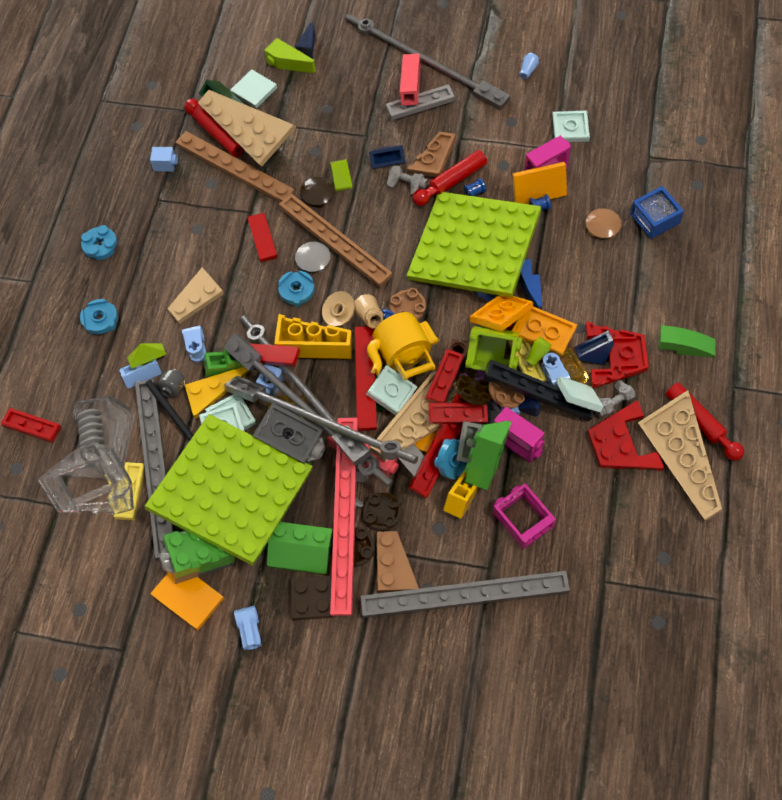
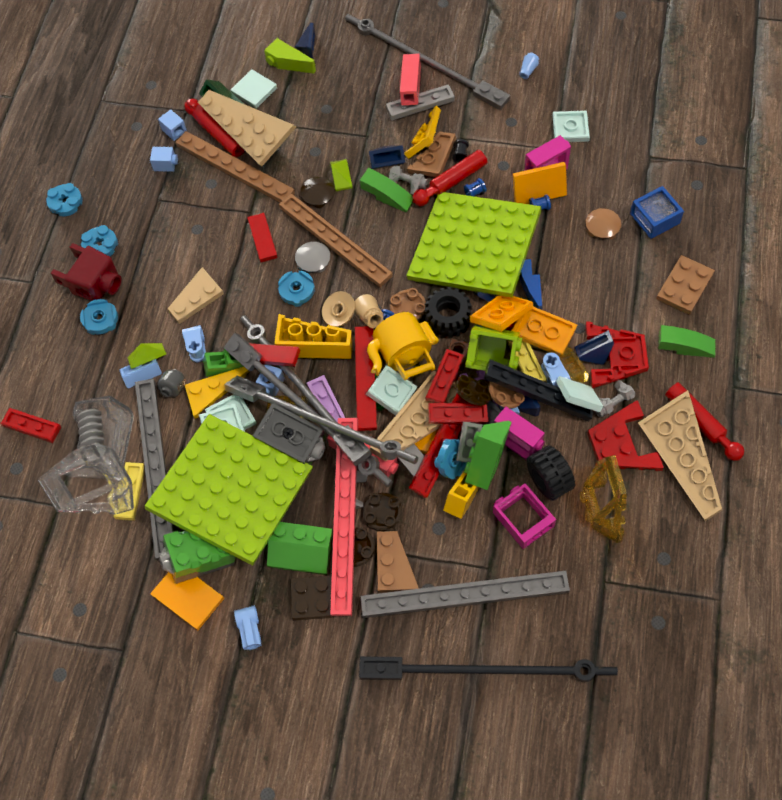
(60, 192): none -> dark azure plate
(90, 275): none -> dark red piece
(169, 409): black bar -> none
(172, 125): none -> light blue brick
(324, 394): none -> lavender plate
(386, 190): none -> bright green slope
(392, 668): none -> black bar
(425, 135): none -> yellow wing
(448, 300): none -> black tyre
(460, 149): none -> black bush
(538, 351): lime cone -> none
(550, 472): none -> black tyre
(611, 526): none -> clear yellow windscreen
(685, 284): none -> medium nougat plate

